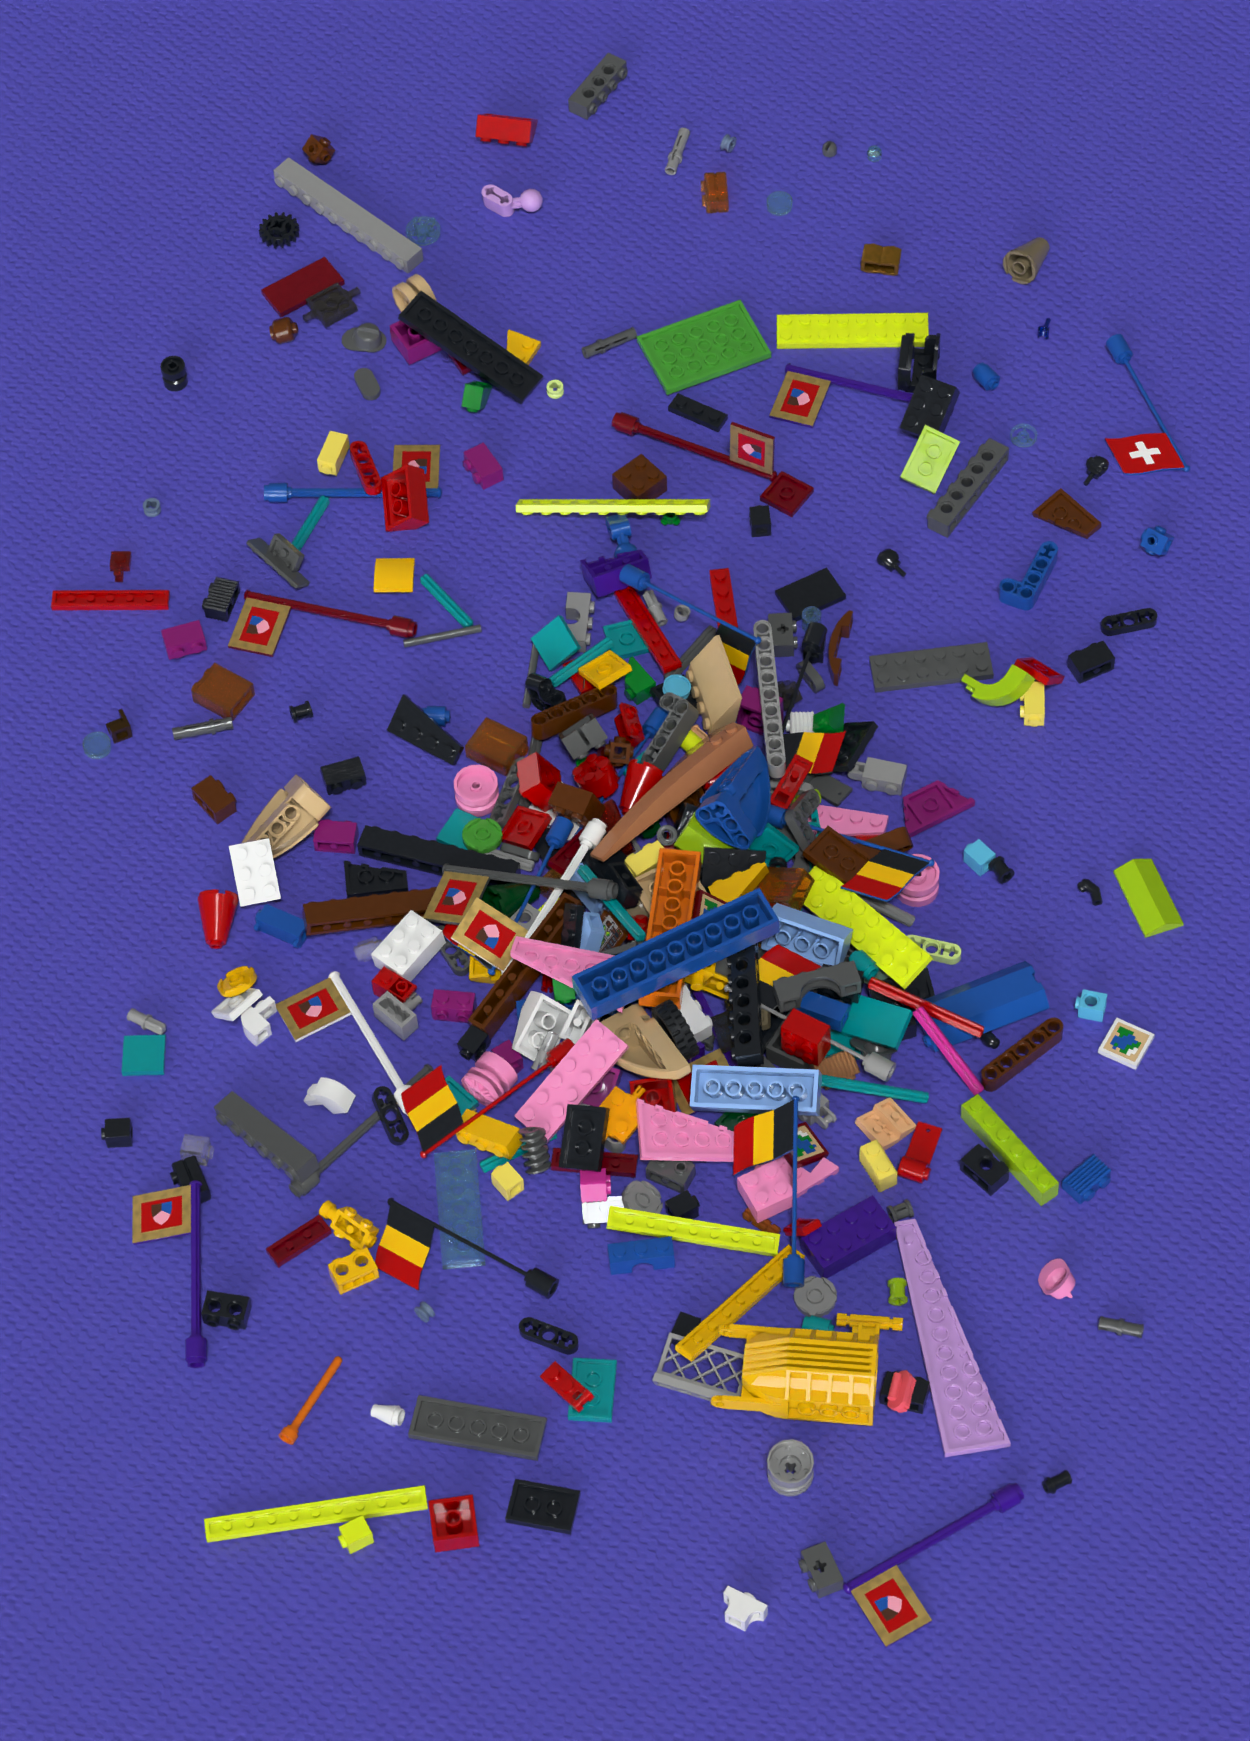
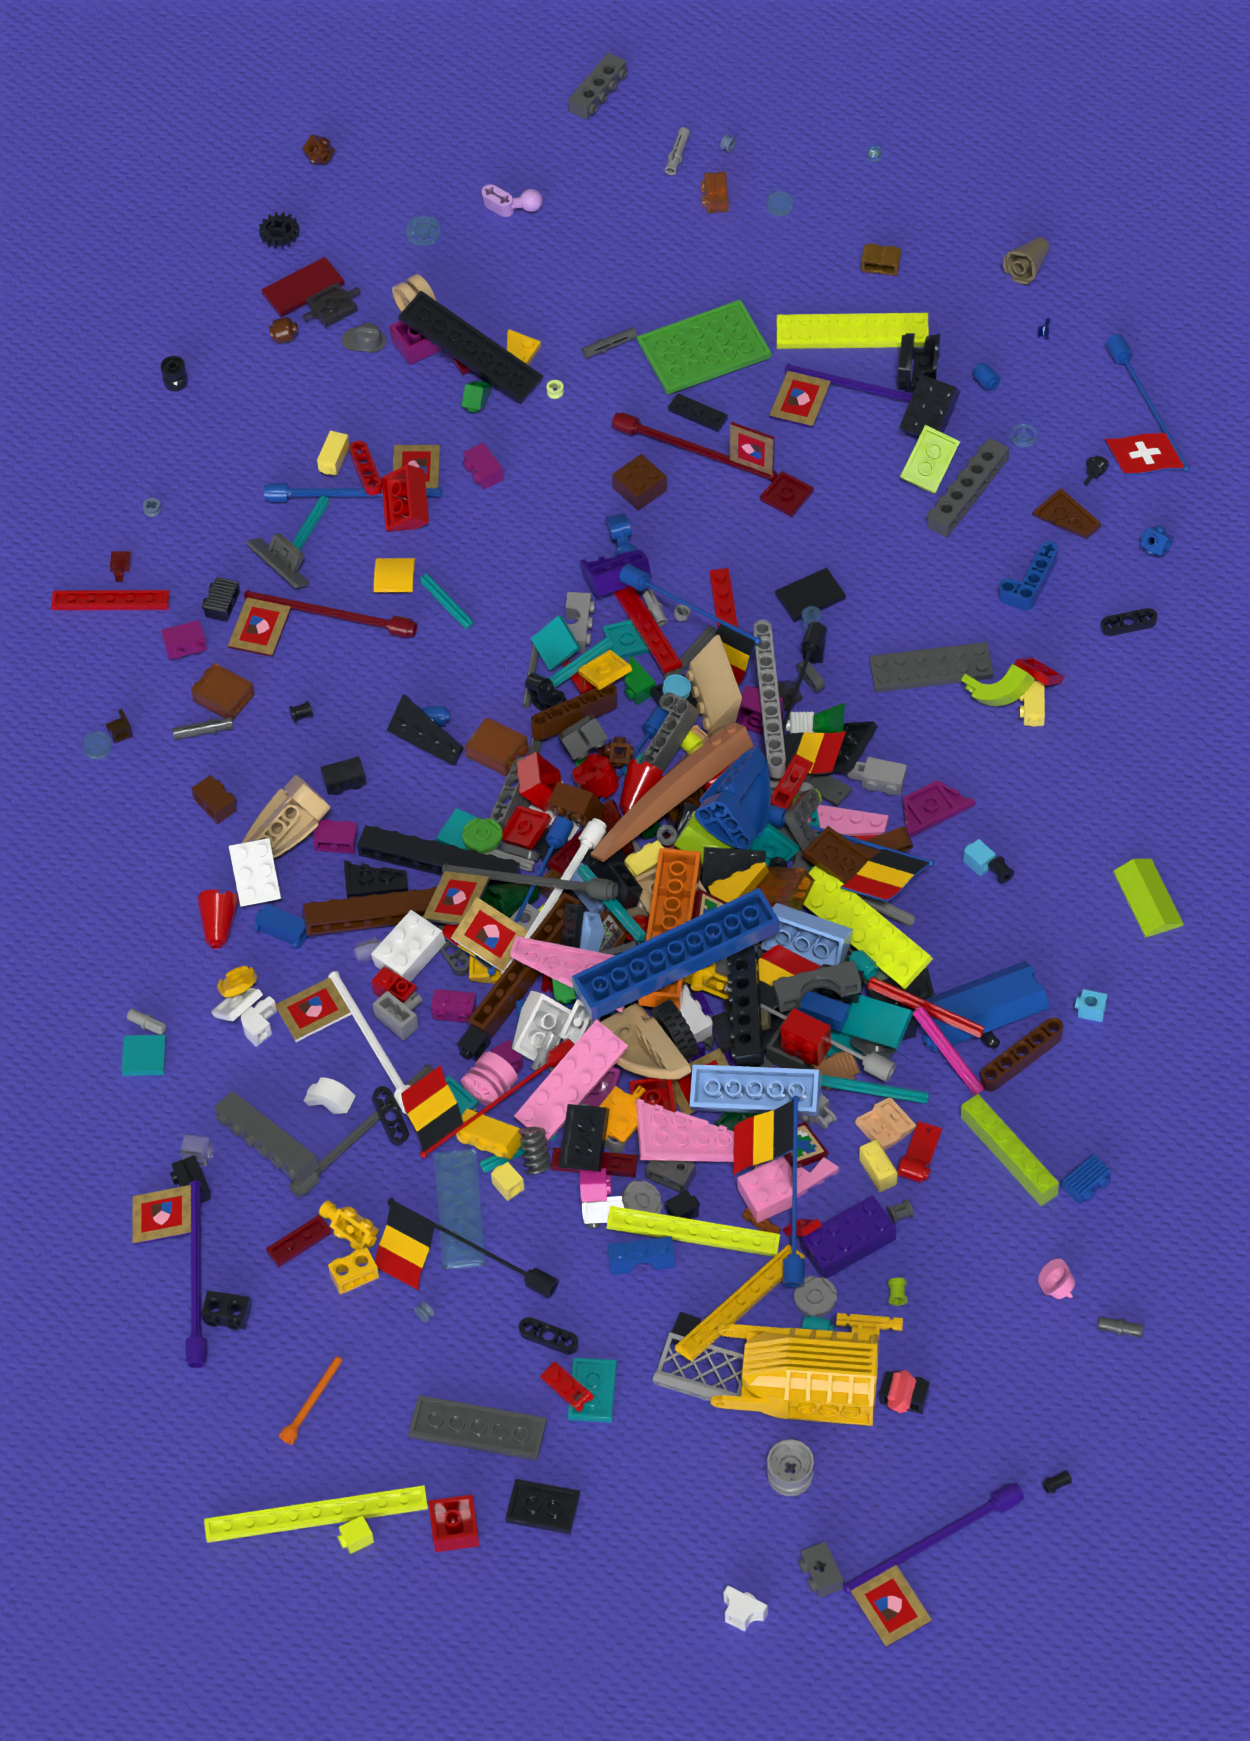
(117, 1132): black brick -> none
(348, 215): light grey brick -> none
(367, 384): dark grey tile -> none
(389, 1414): white cone -> none
(442, 635): dark grey bar -> none
(476, 790): bright pink wheel -> none
(505, 128): red slope -> none
(621, 506): neon yellow plate -> none
(629, 724): red bracket -> none
(673, 520): green plate -> none
(760, 521): black brick -> none
(782, 634): dark grey brick -> none
(832, 151): dark grey hinge -> none
(842, 629): reddish brown slope -> none
(889, 559): black piece -> none
(923, 887): bright pink wheel -> none
(948, 948): yellowish green beam -> none
(959, 1394): lavender wing -> none
(988, 1180): black brick -> none
(1091, 661): black brick -> none
(1093, 889): black arm -> none
(1126, 1043): tile -> none

